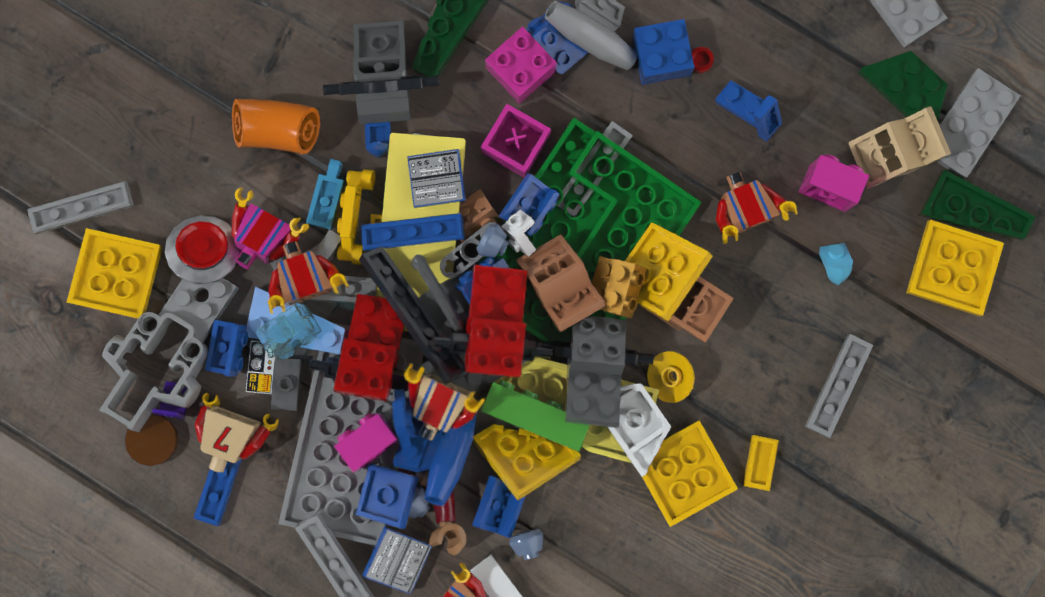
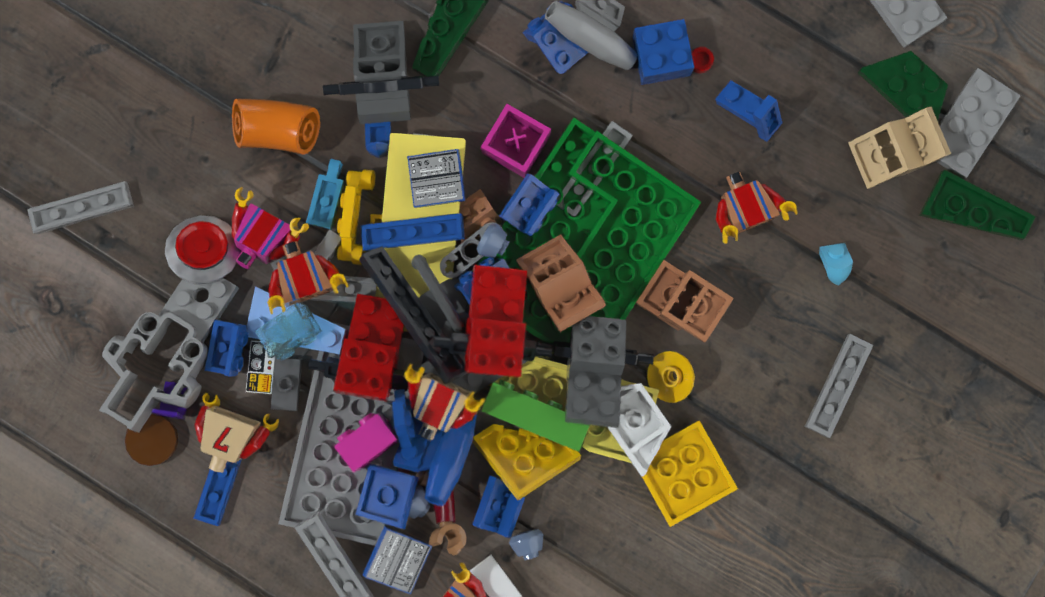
(114, 273): yellow plate -> none
(515, 230): white bracket -> none
(520, 65): dark pink brick -> none
(618, 285): pearl gold plate -> none
(671, 269): yellow plate -> none
(760, 462): yellow tile -> none
(834, 182): dark pink brick -> none
(955, 268): yellow plate -> none

